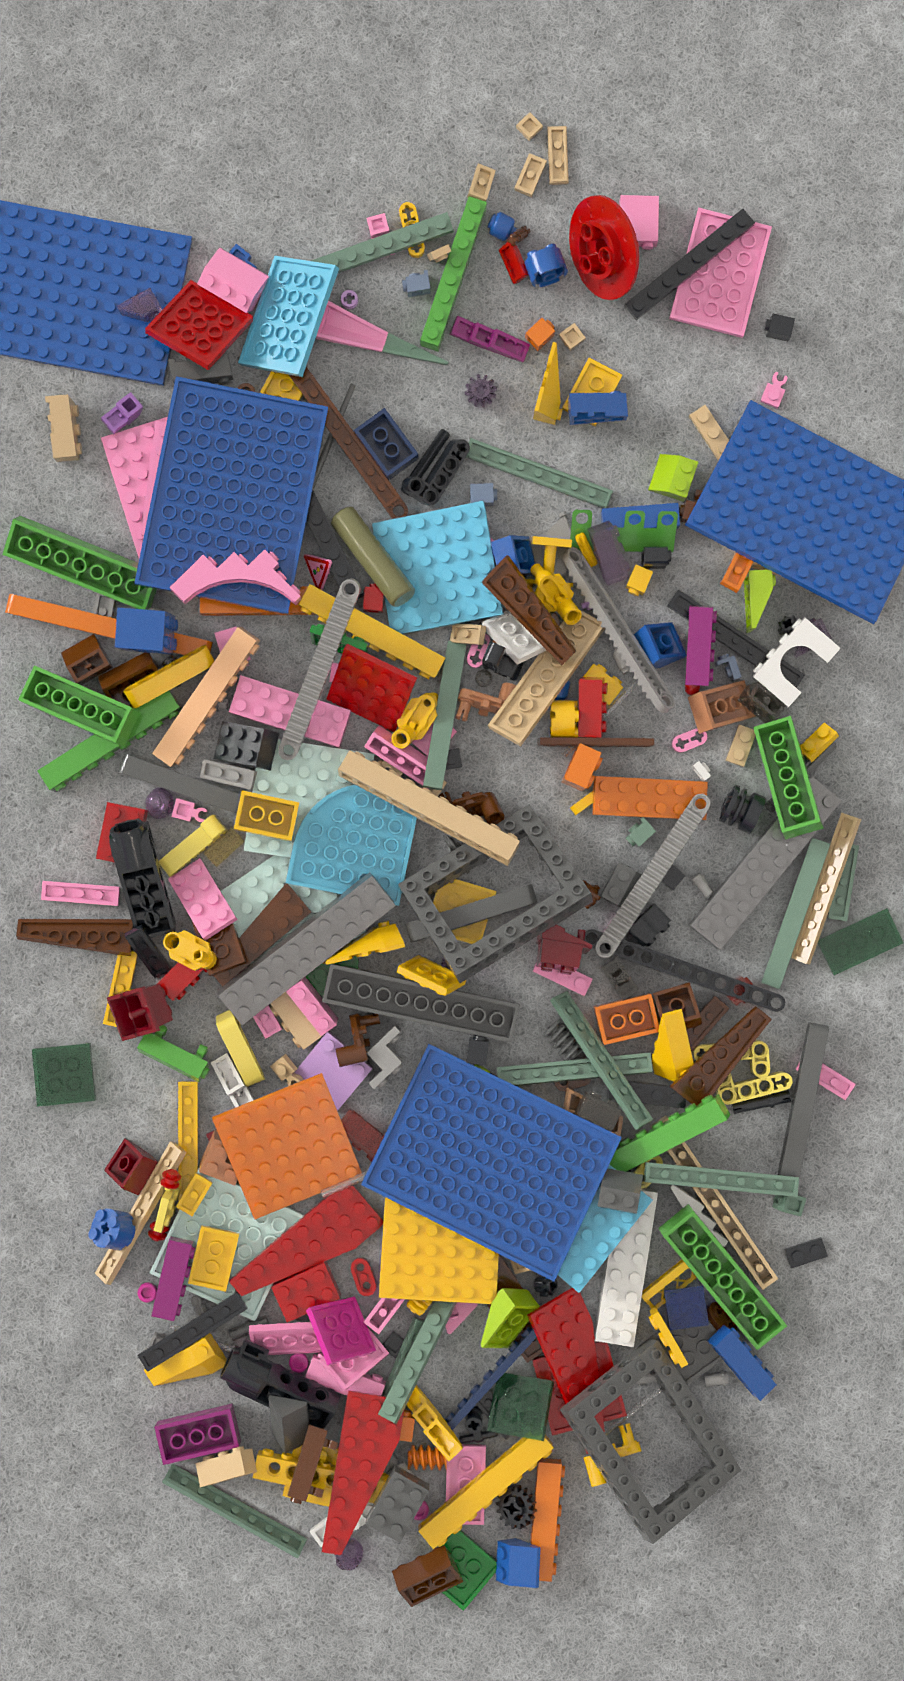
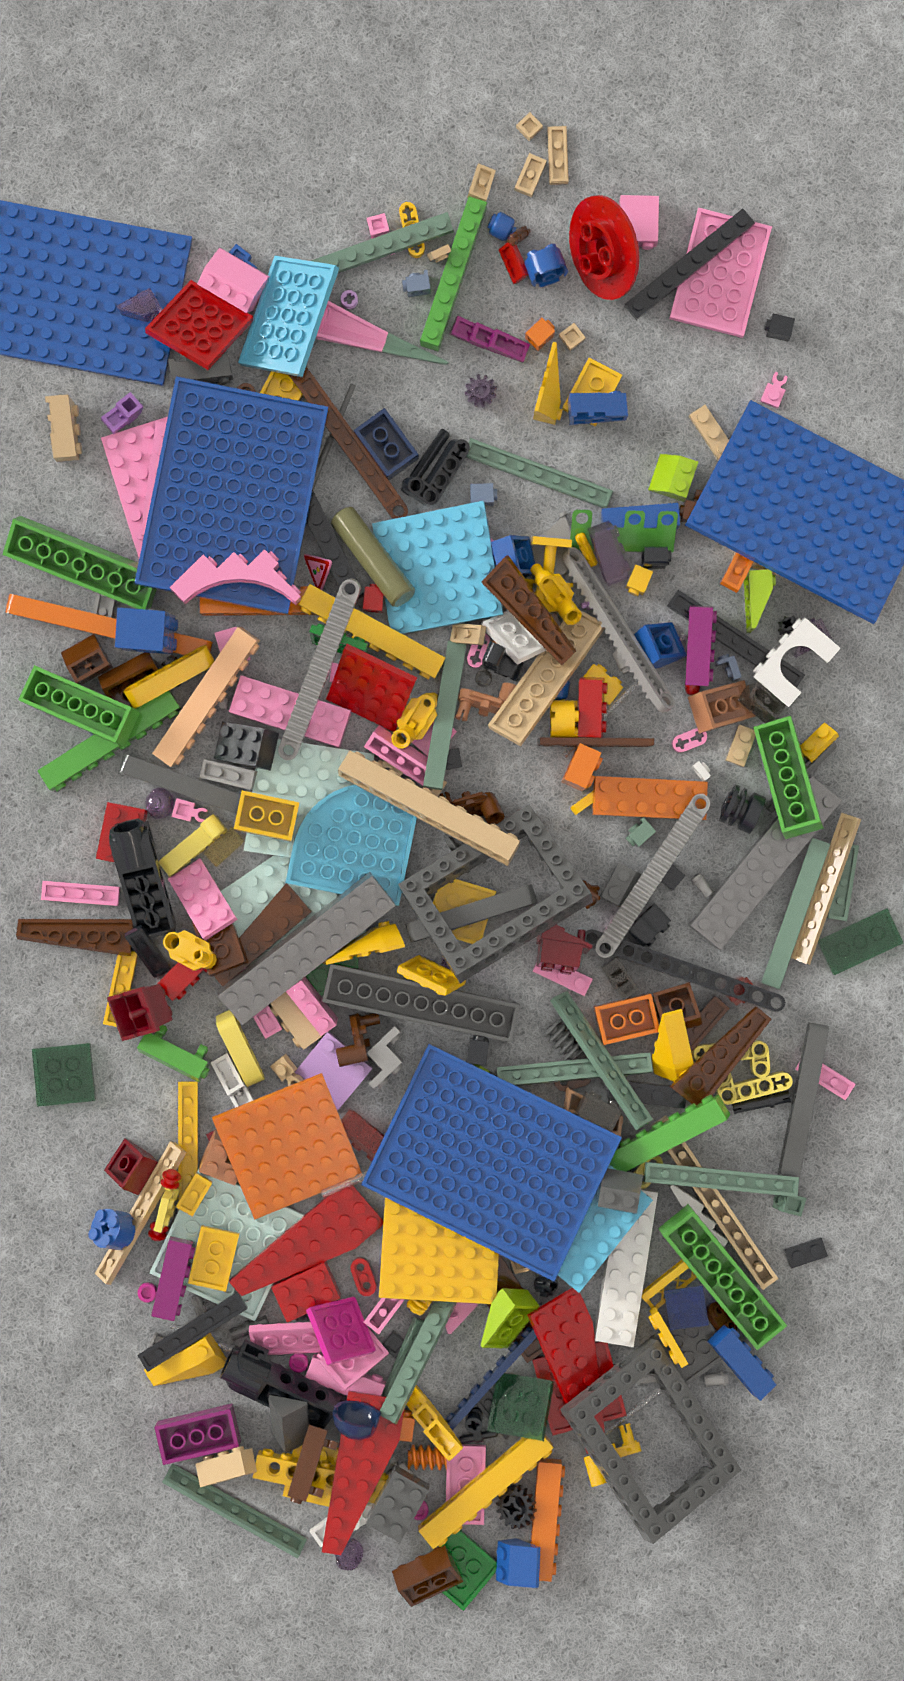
(356, 1419): none -> dark blue cylinder

